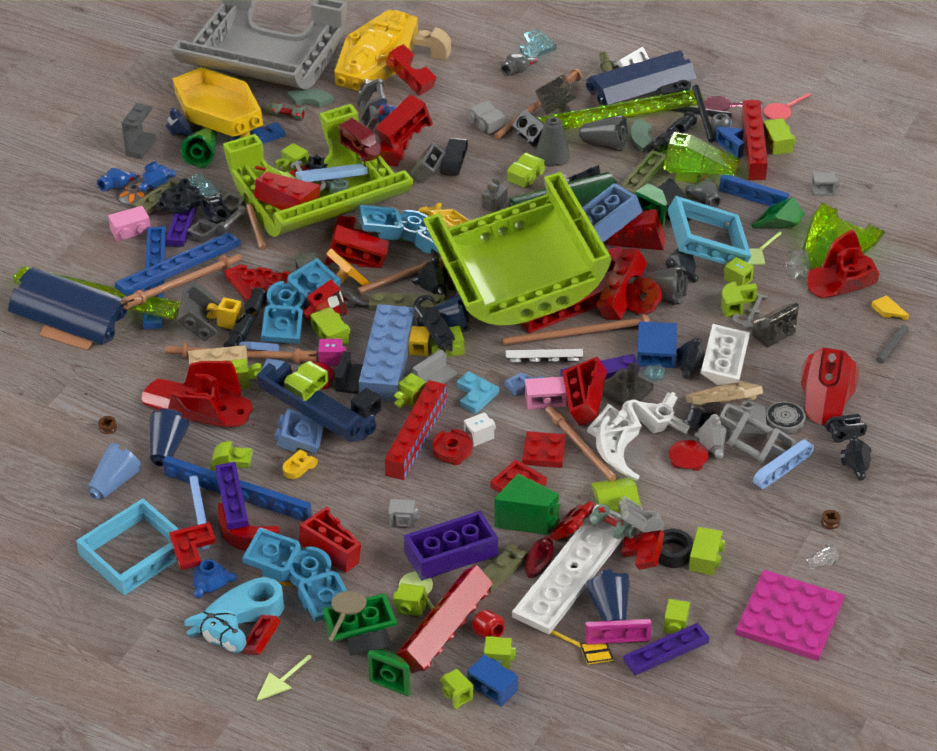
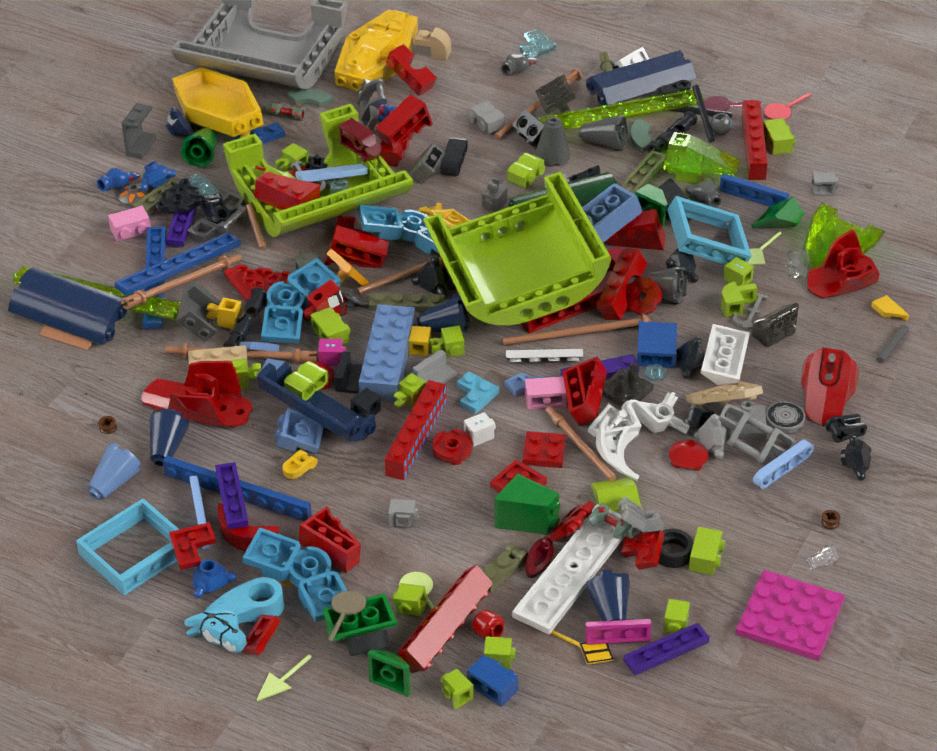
(225, 453): lime brick -> none
(434, 324): black plate -> none
(450, 545): dark purple brick -> none
(731, 140): blue slope -> none

